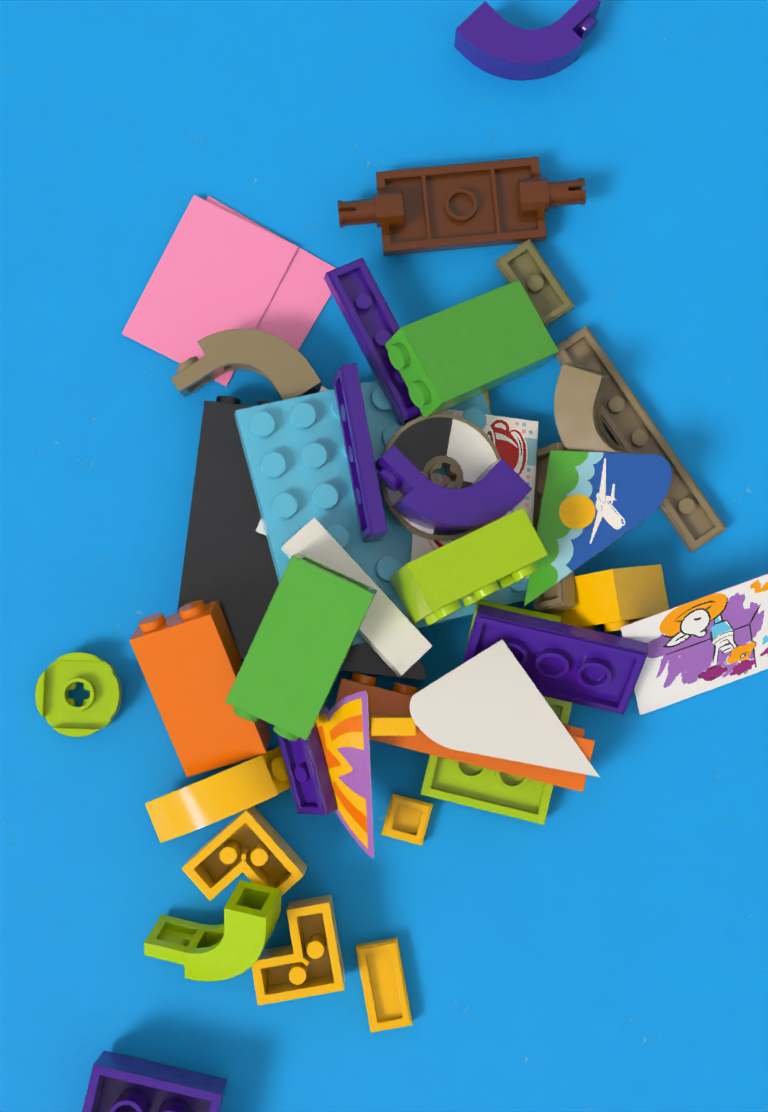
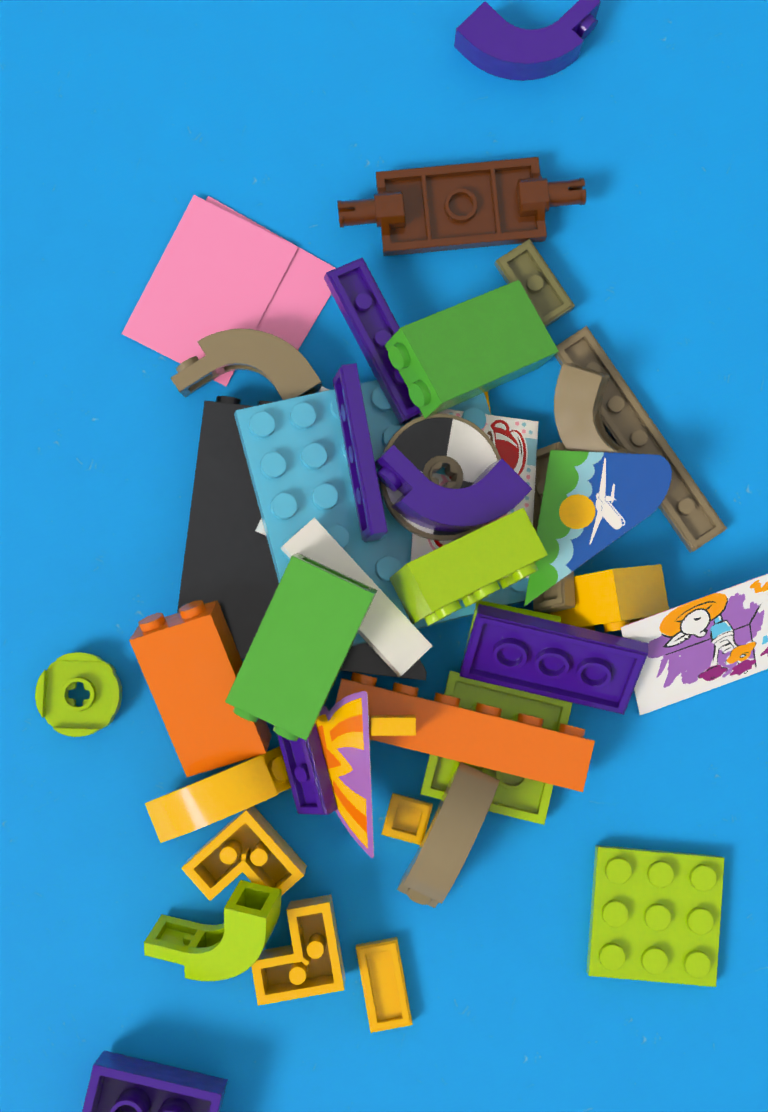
(449, 836): none -> dark tan arch
(496, 712): white sticker -> none
(655, 916): none -> lime plate

